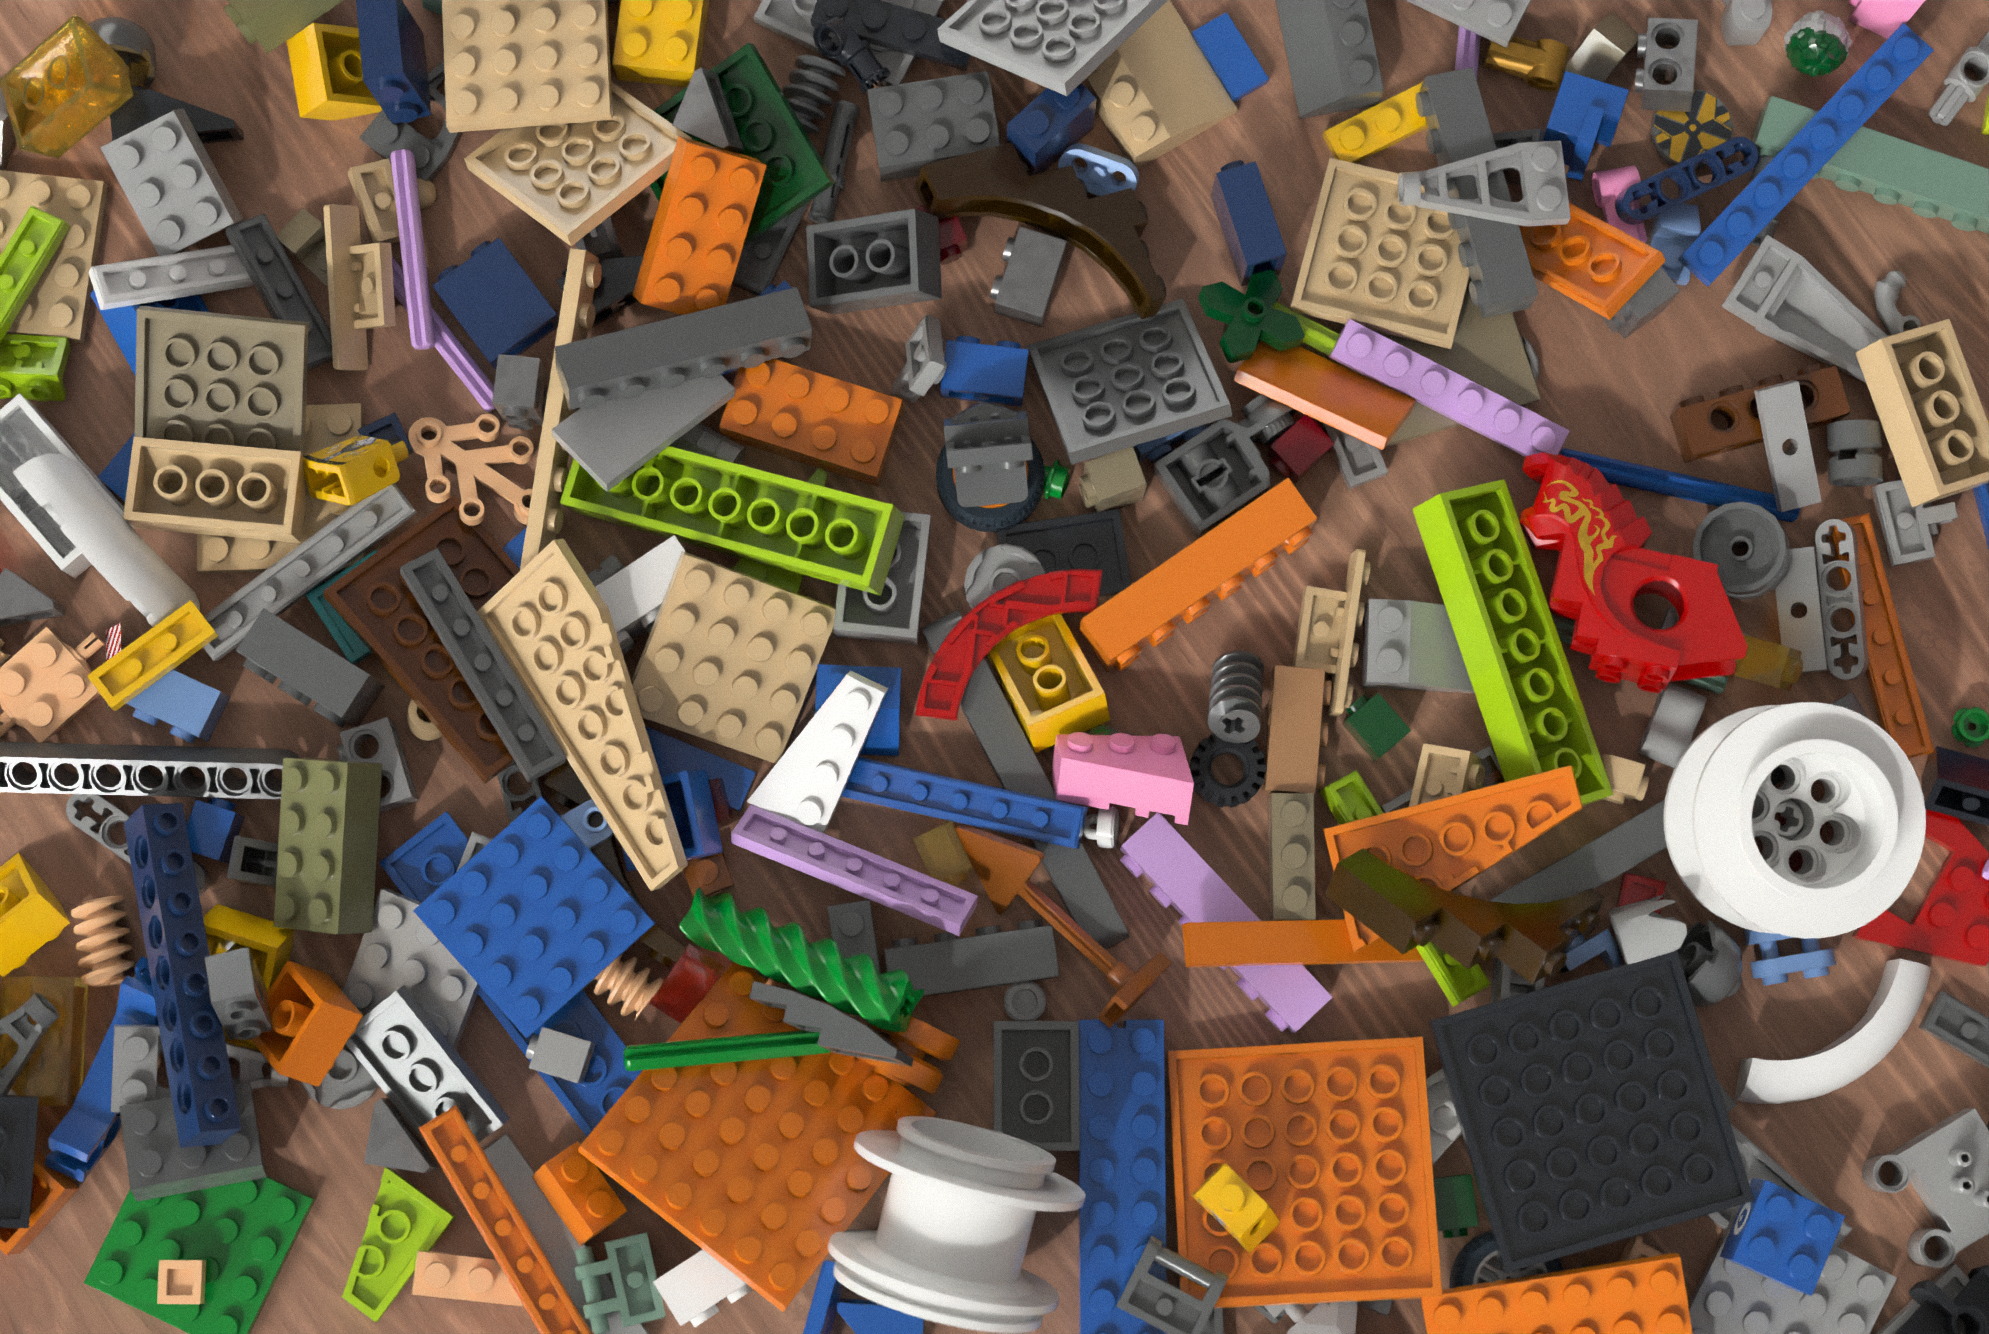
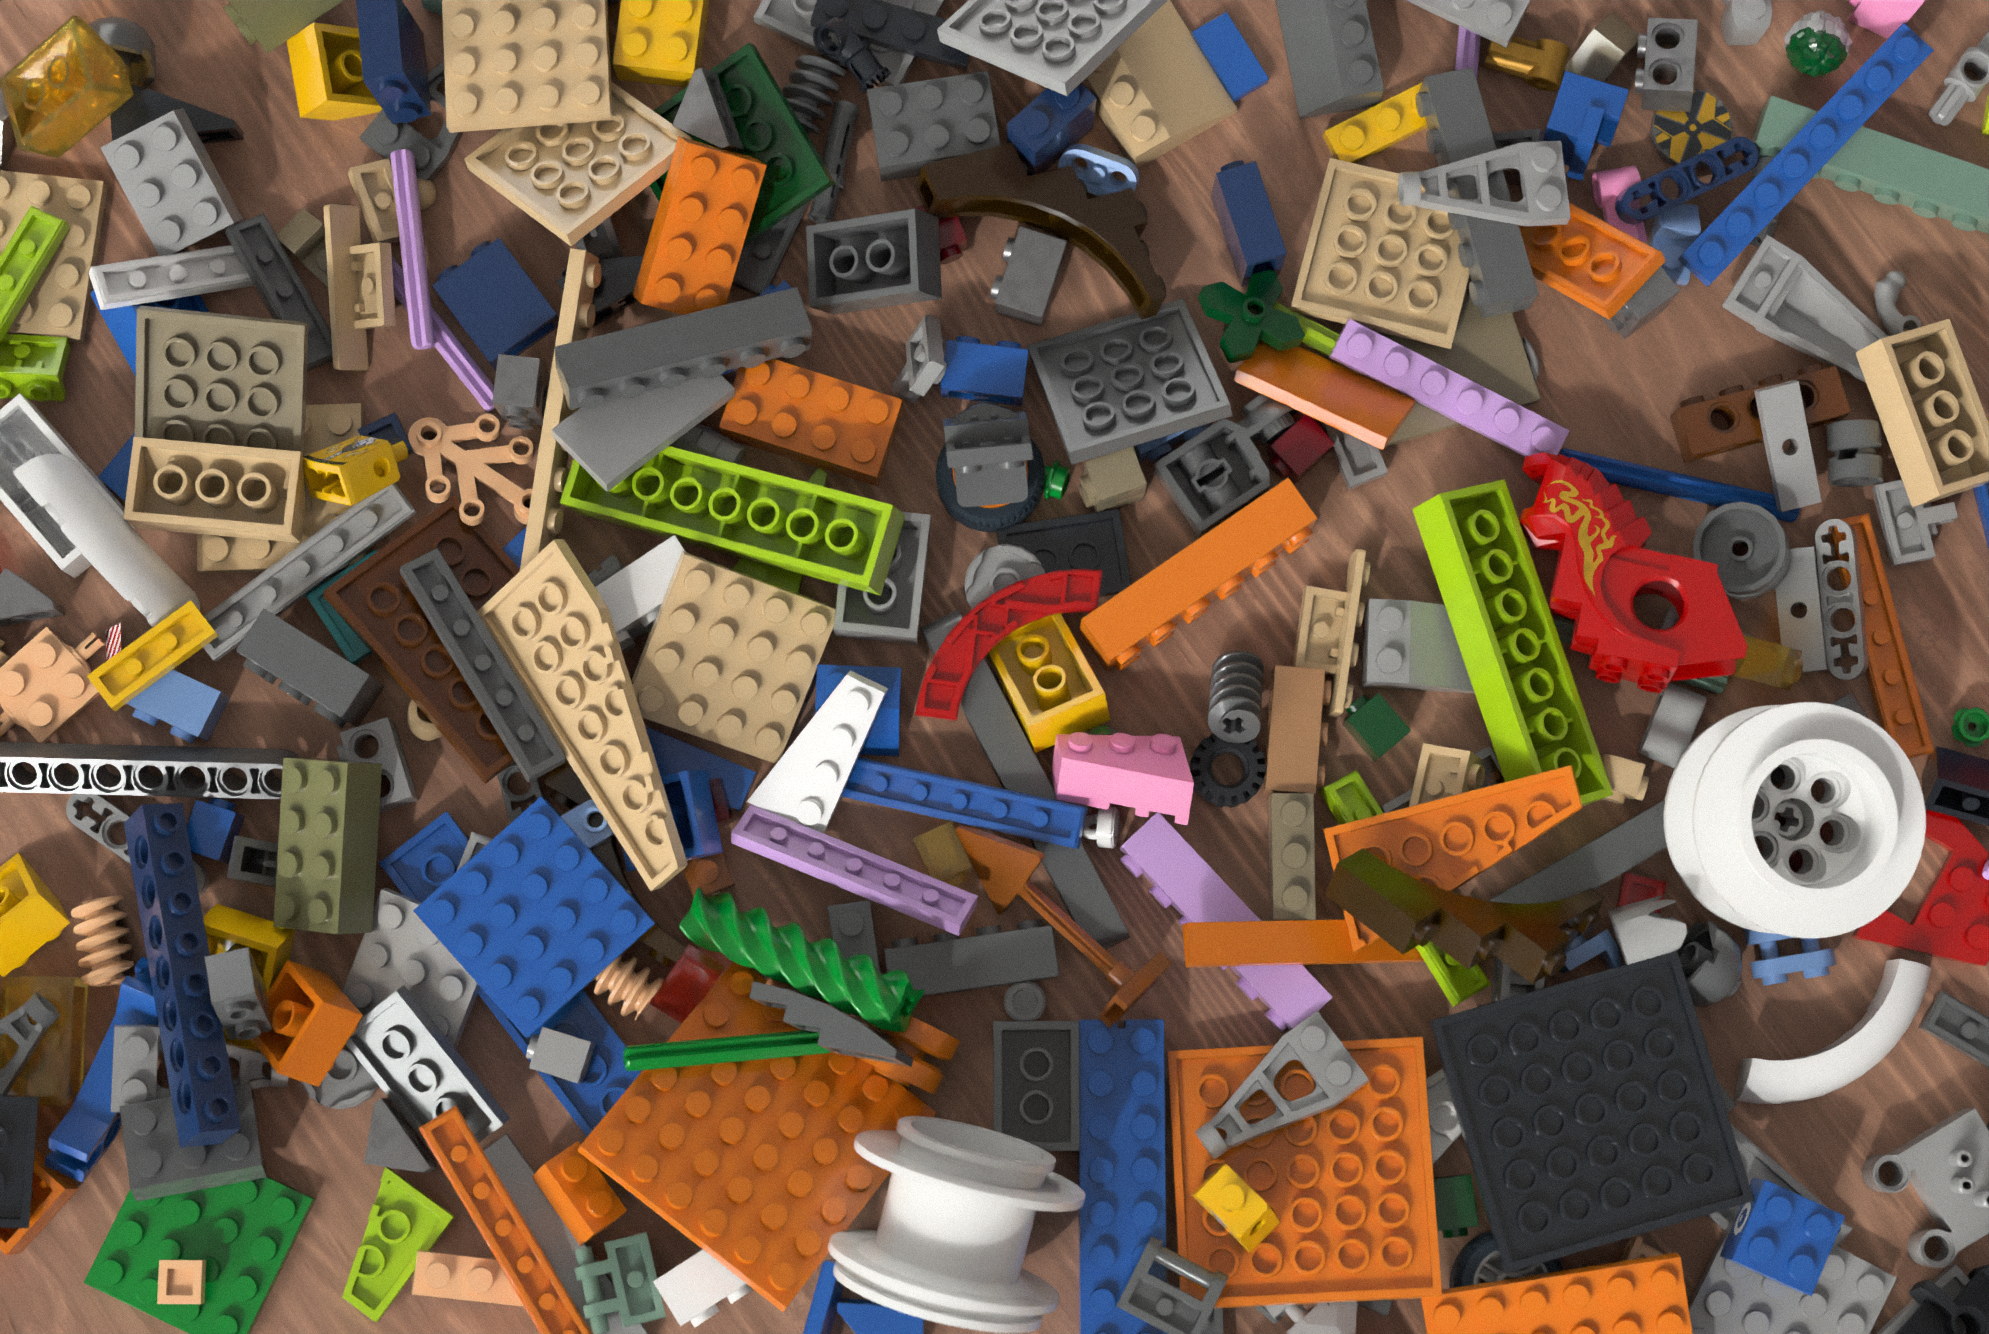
(1324, 1059): none -> light grey plate

